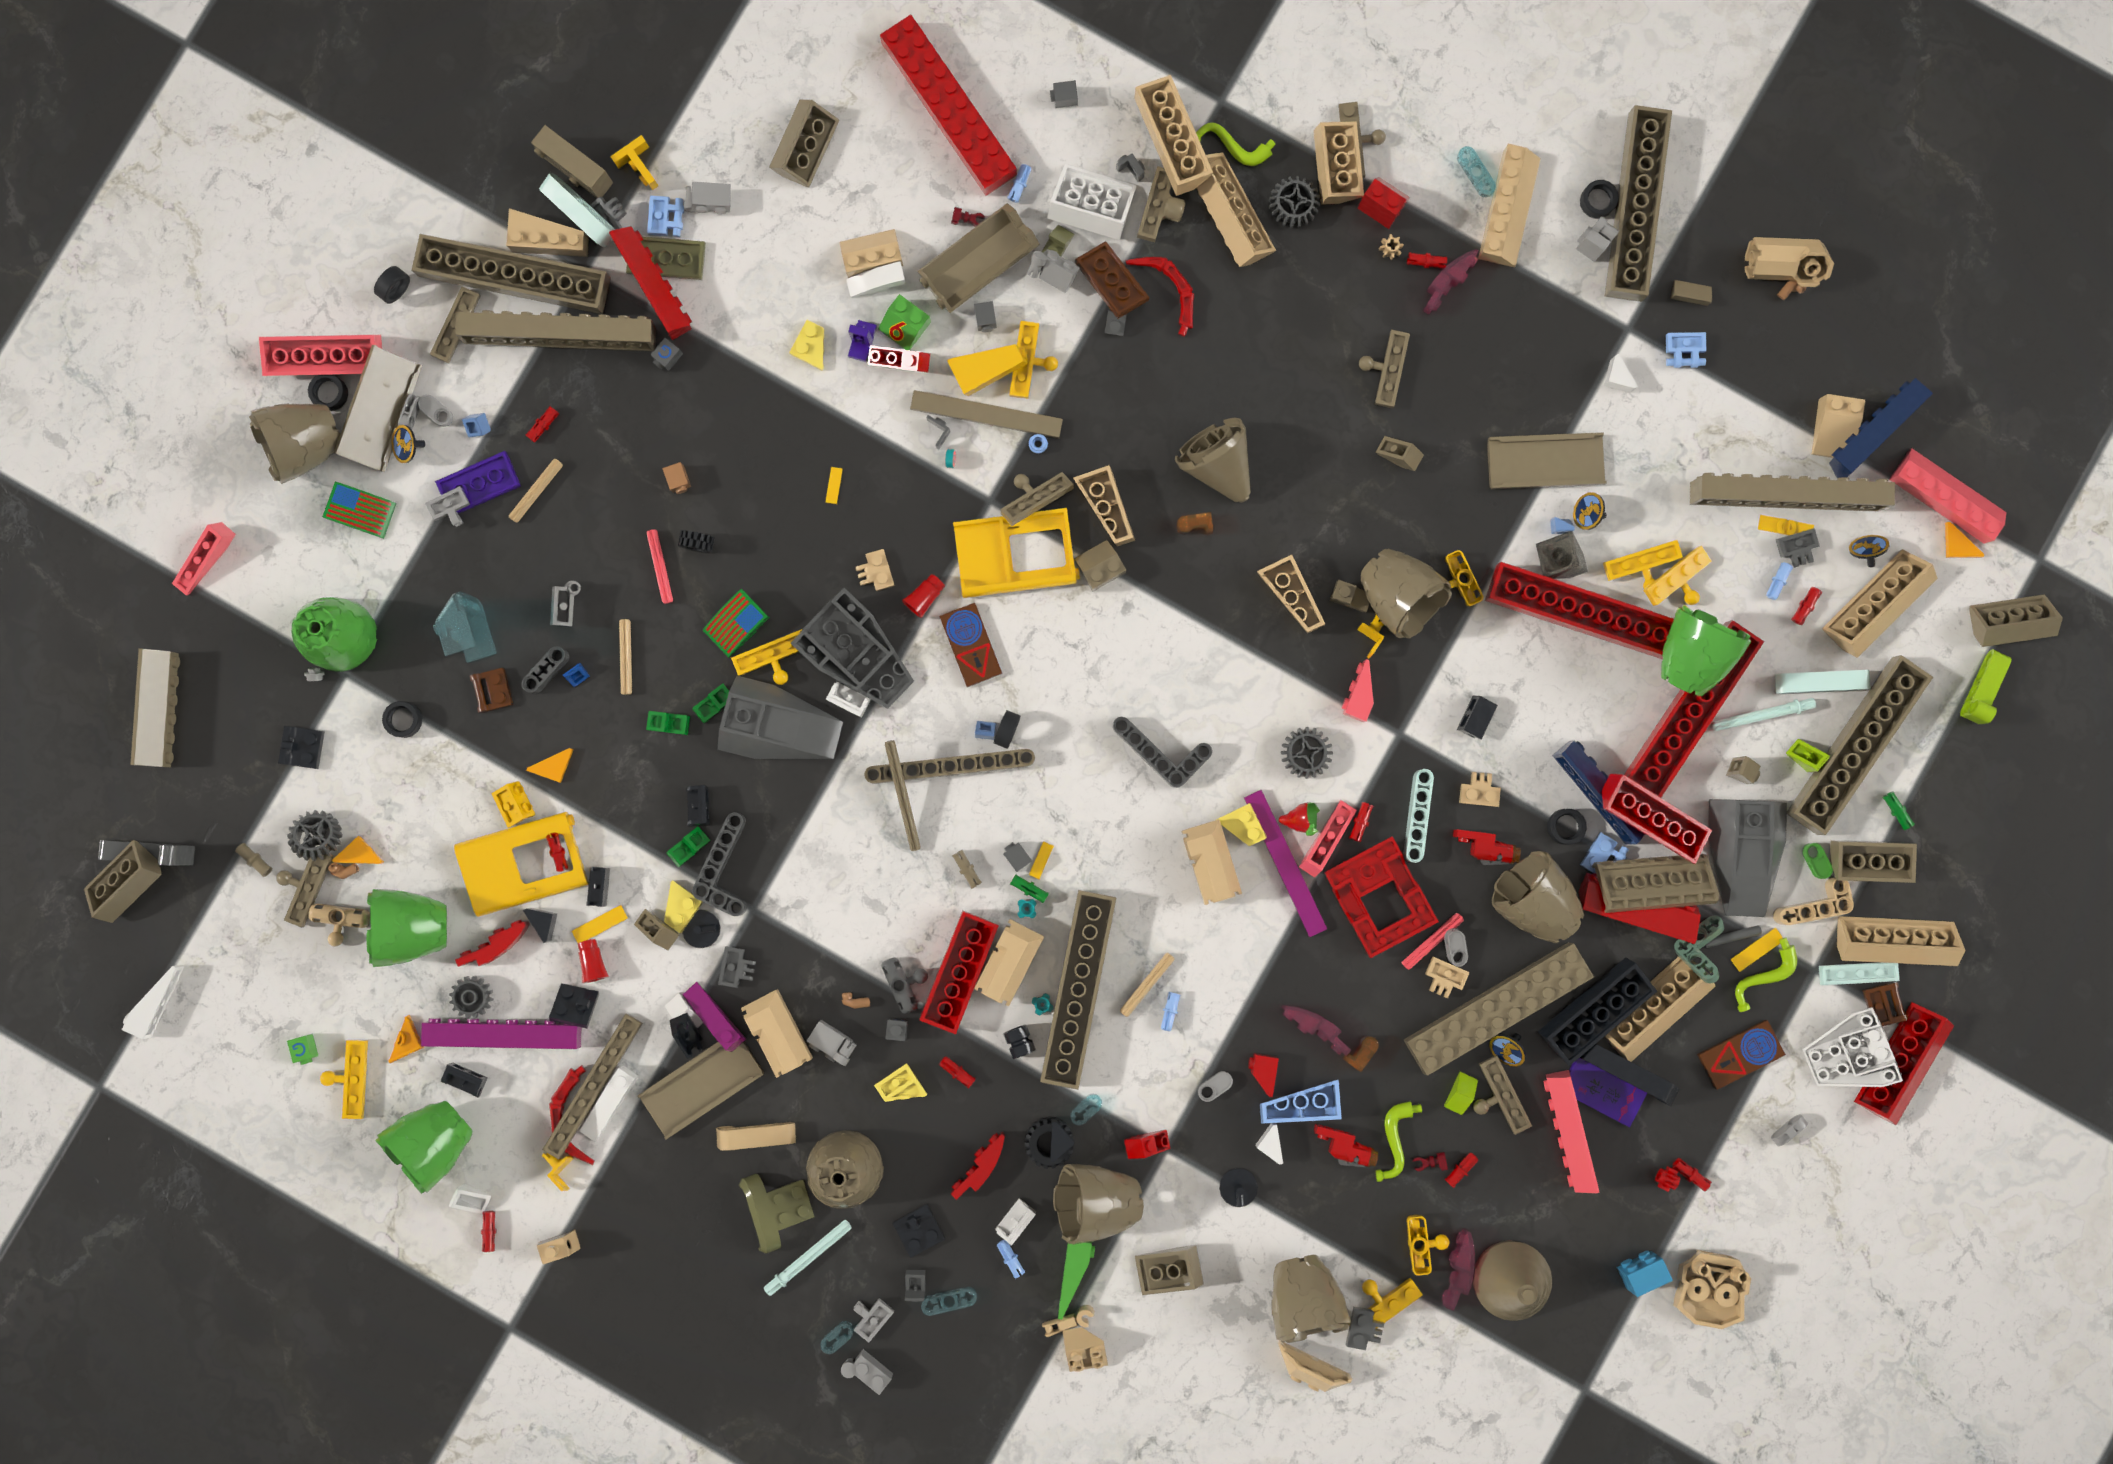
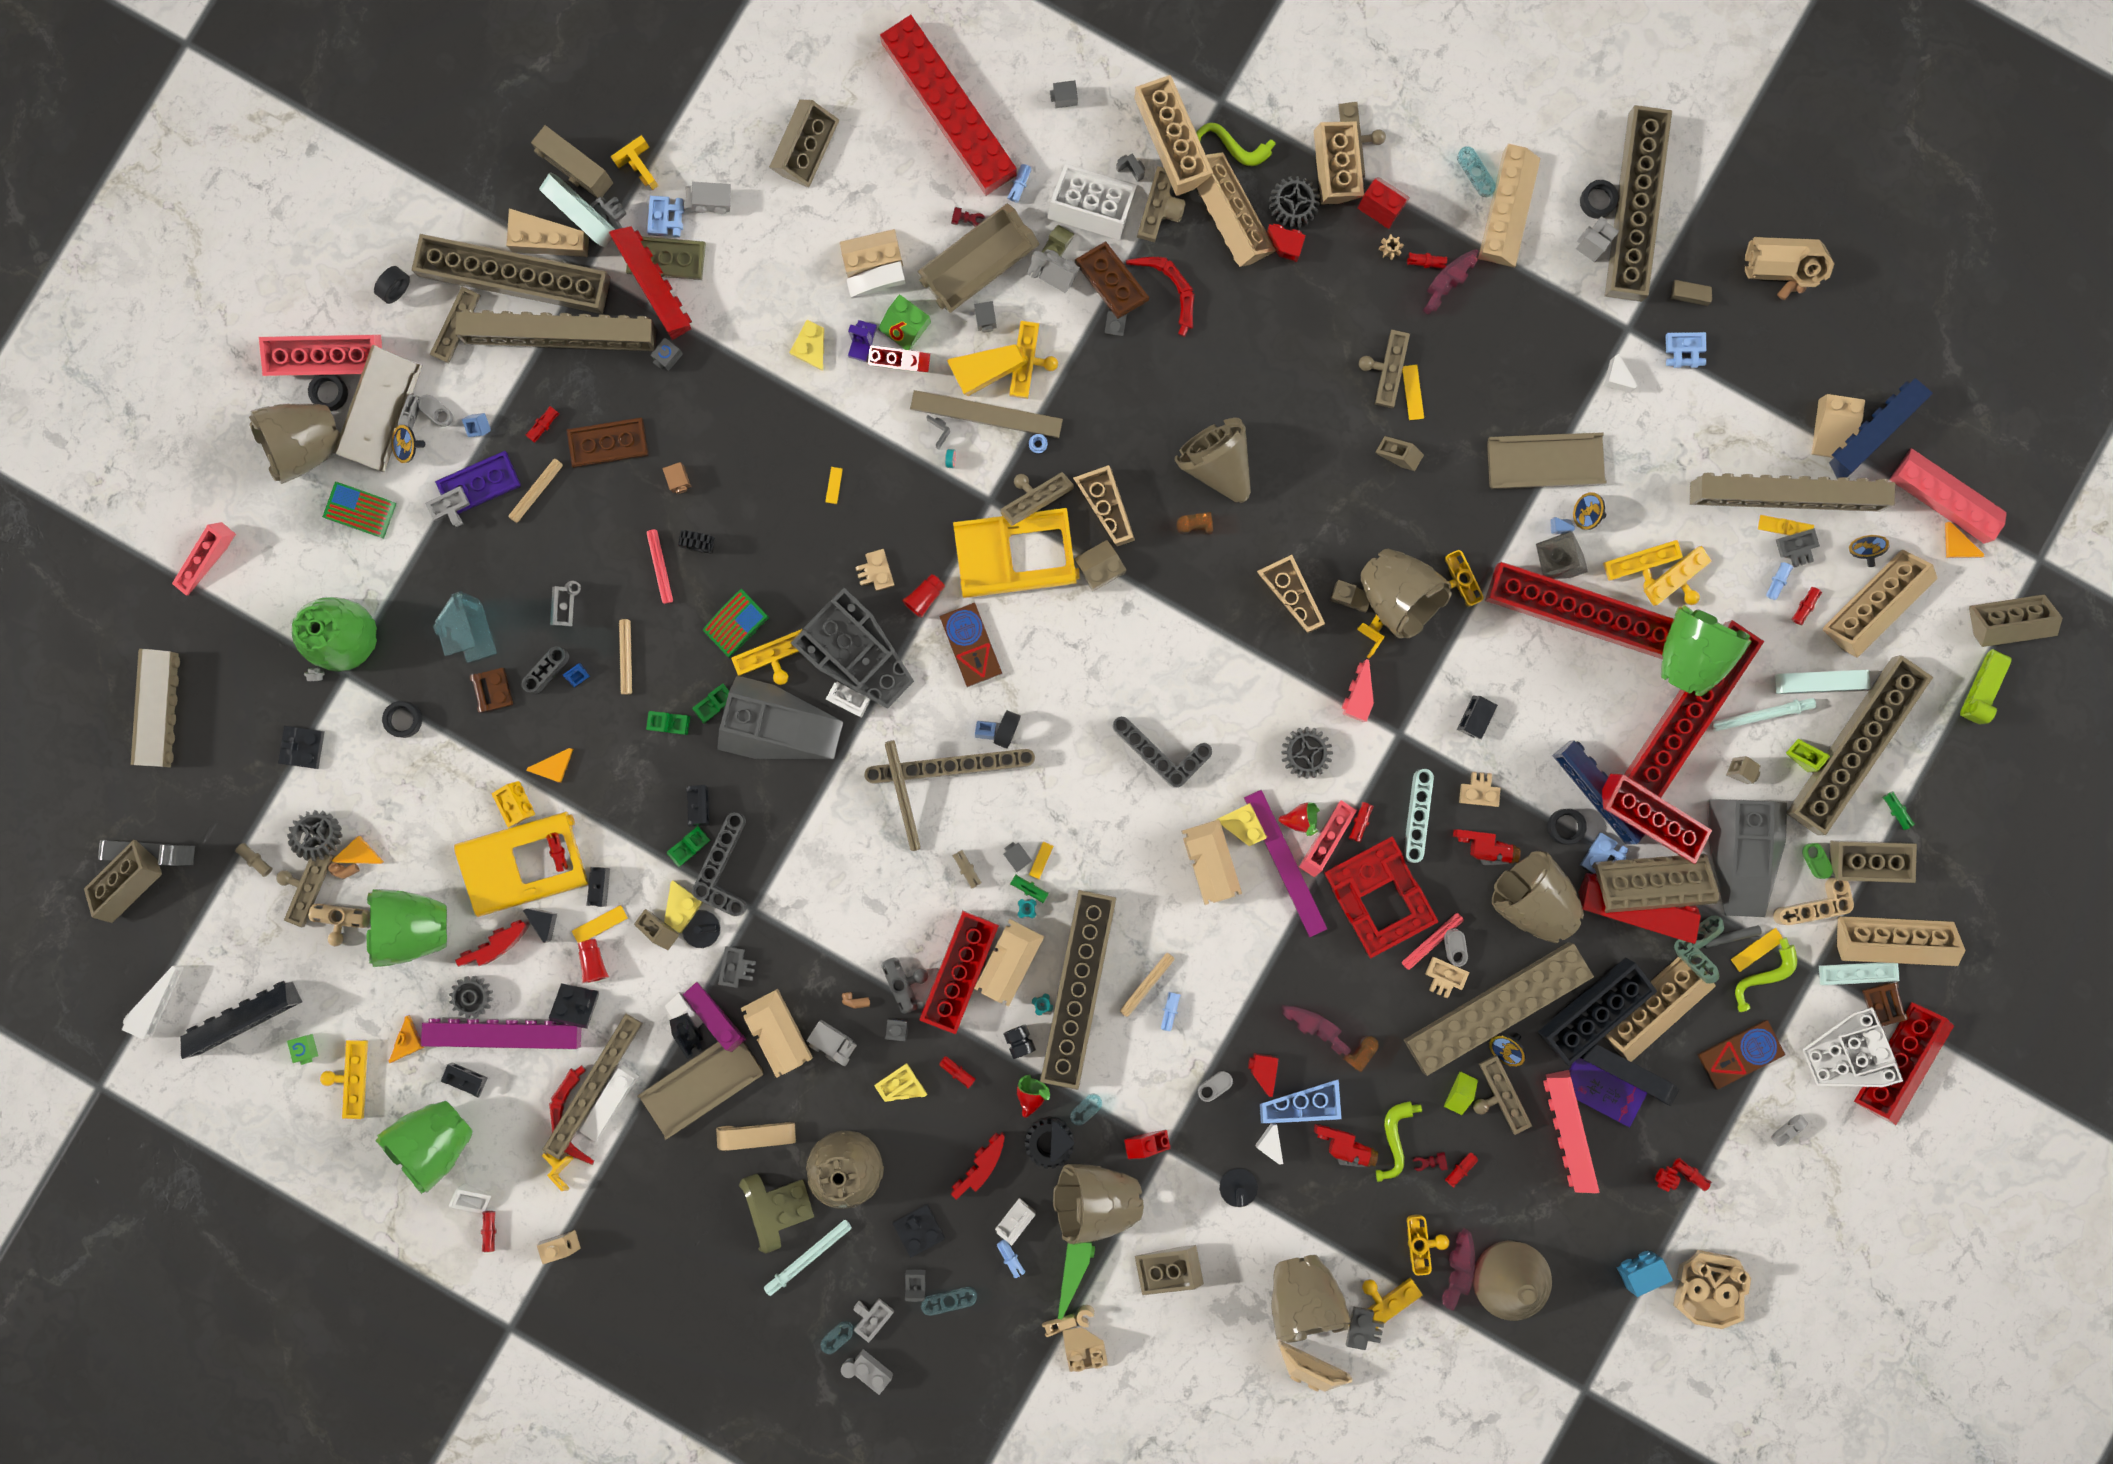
(239, 1020): none -> black slope
(607, 442): none -> reddish brown tile
(1031, 1094): none -> hat
(1286, 242): none -> red slope
(1413, 392): none -> yellow piece

